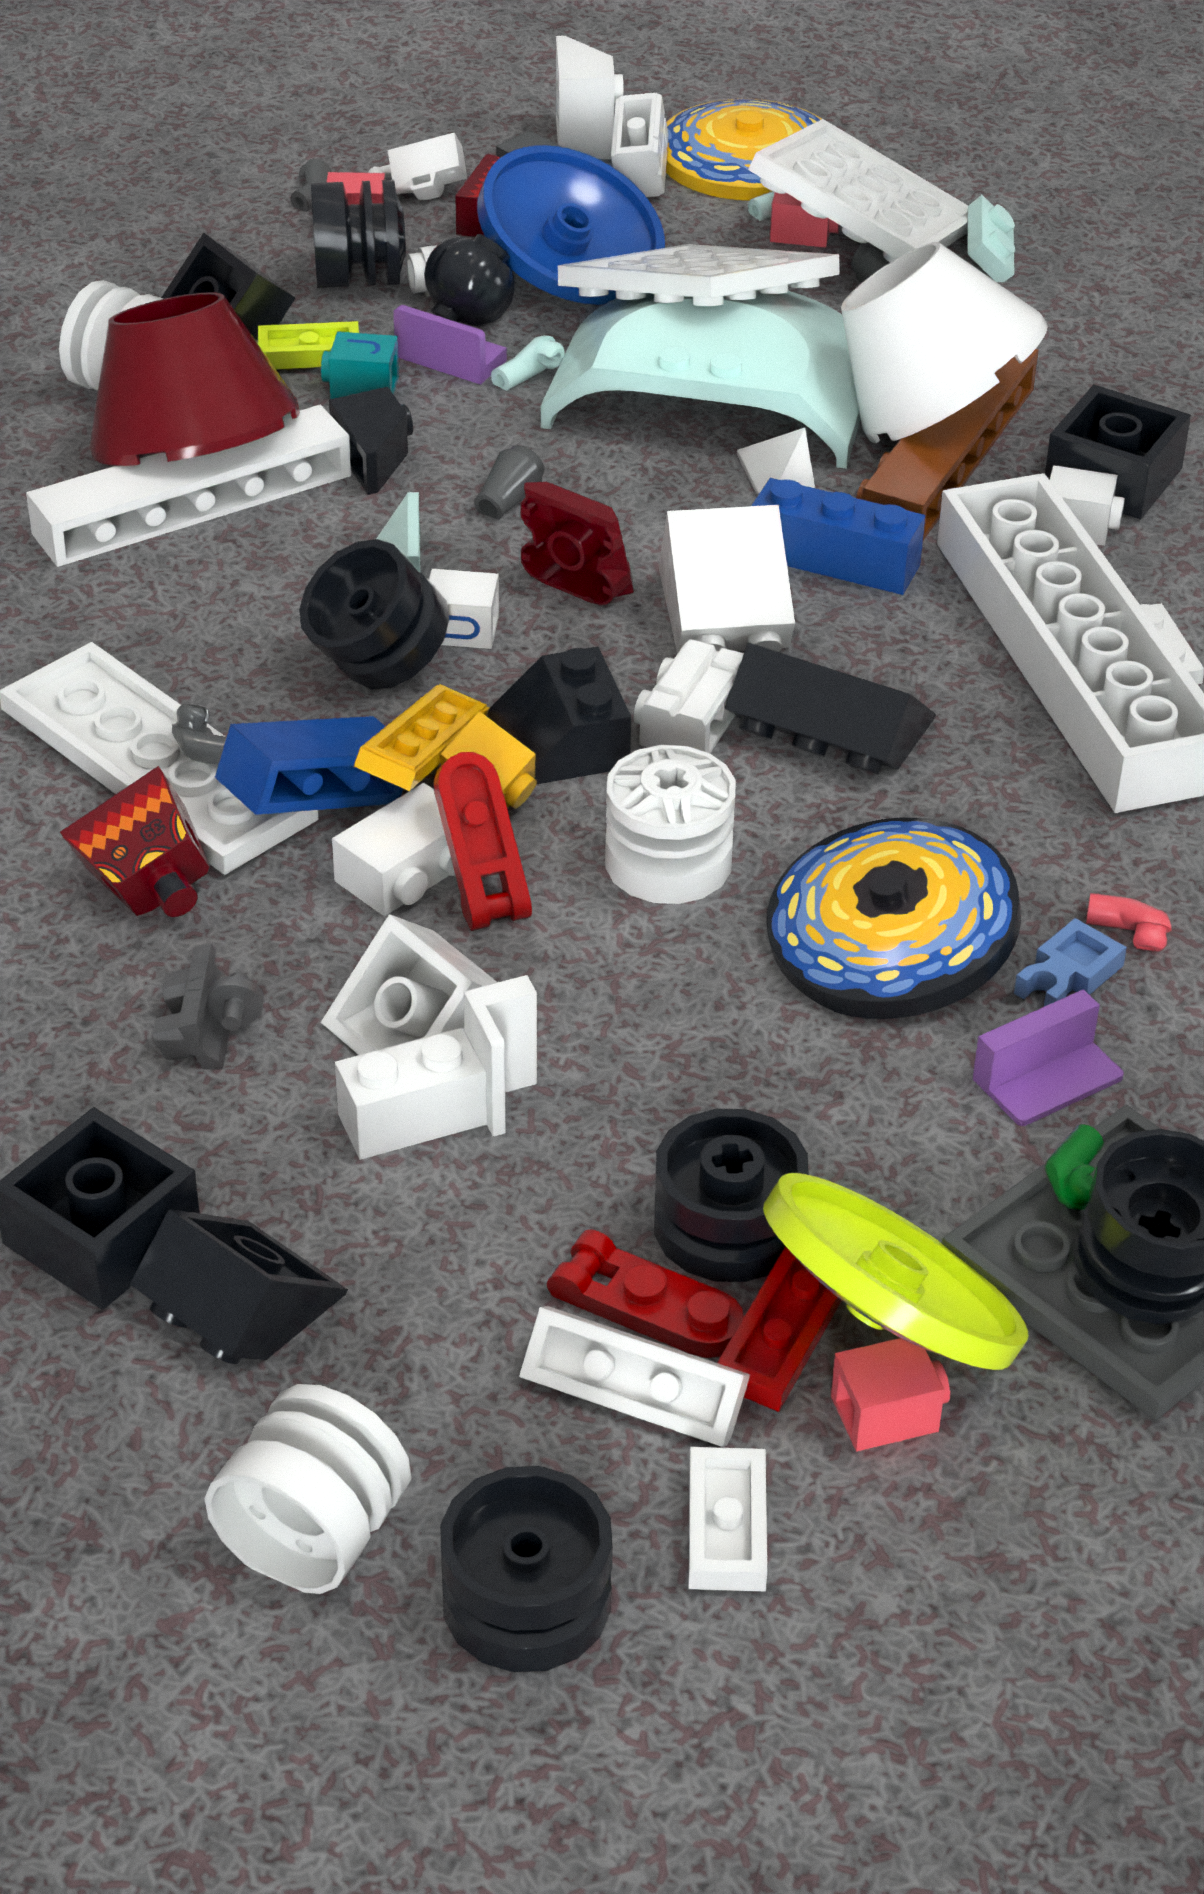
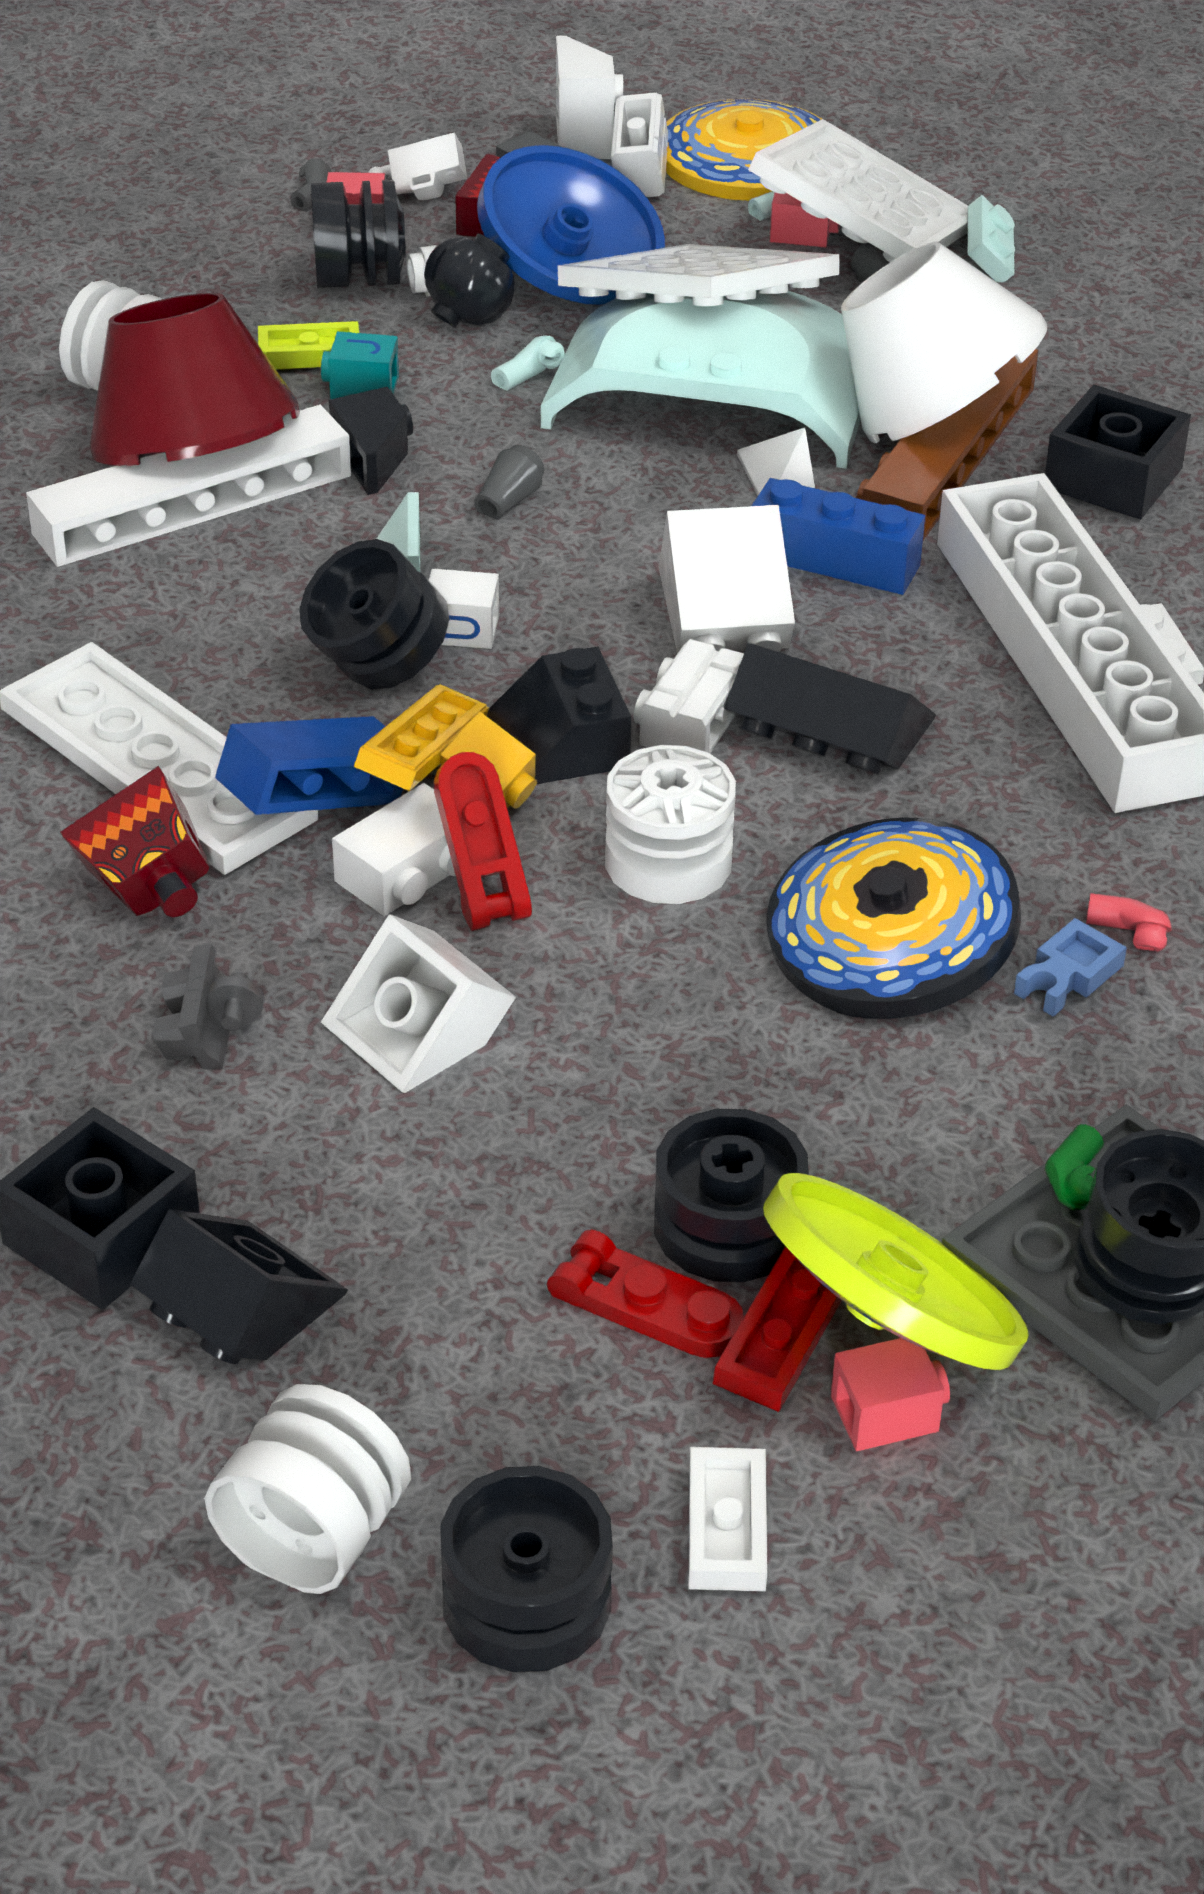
(194, 735): dark grey arm -> none
(248, 290): black slope -> none
(411, 1093): white brick -> none
(445, 345): medium lavender panel -> none
(503, 1032): white panel -> none
(574, 544): dark red slope -> none
(634, 1376): white plate -> none
(1045, 1060): medium lavender panel -> none
(1090, 499): white brick -> none

